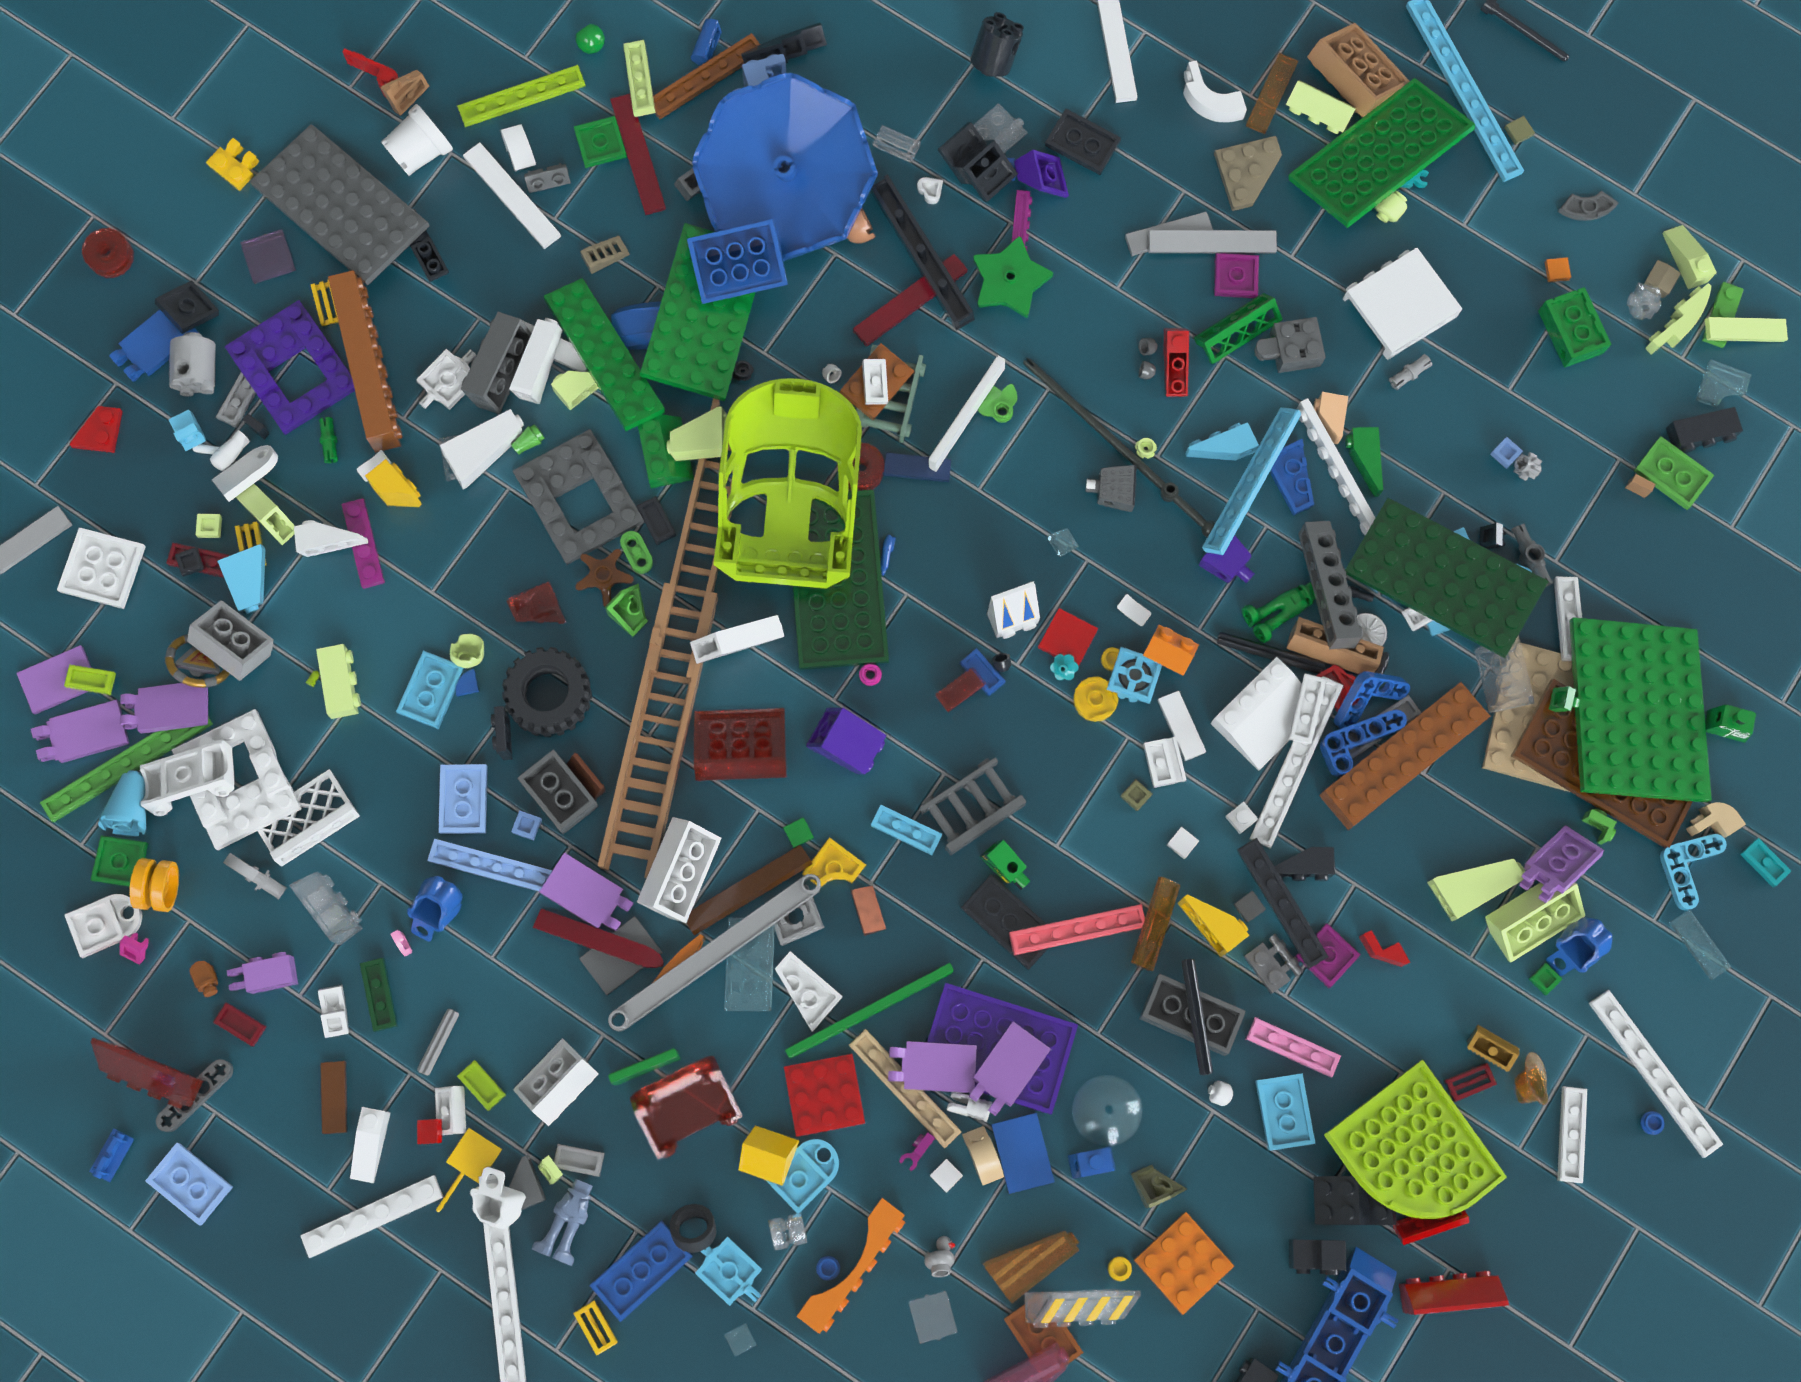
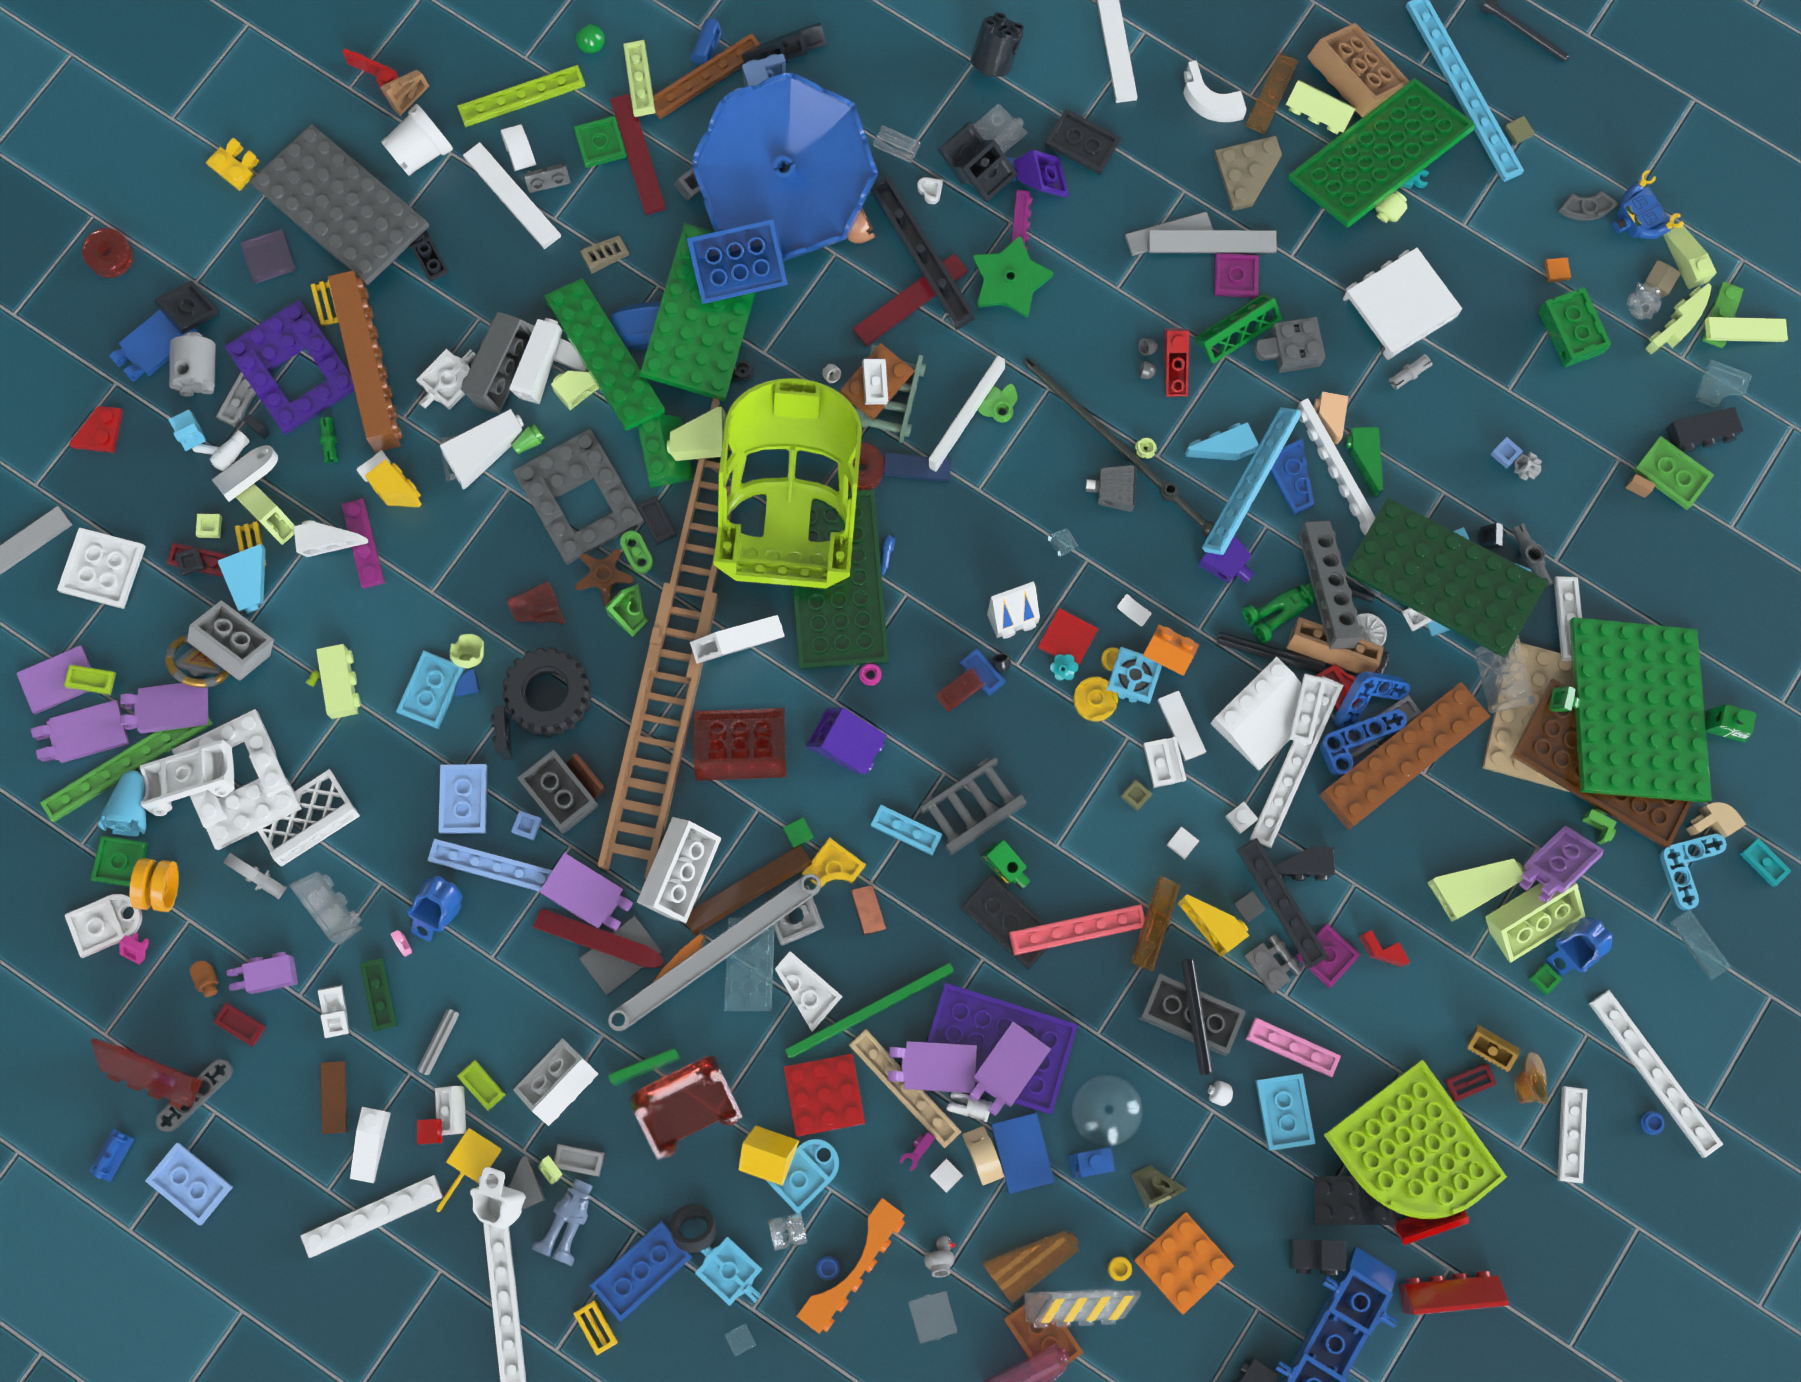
(1642, 213): none -> blue torso

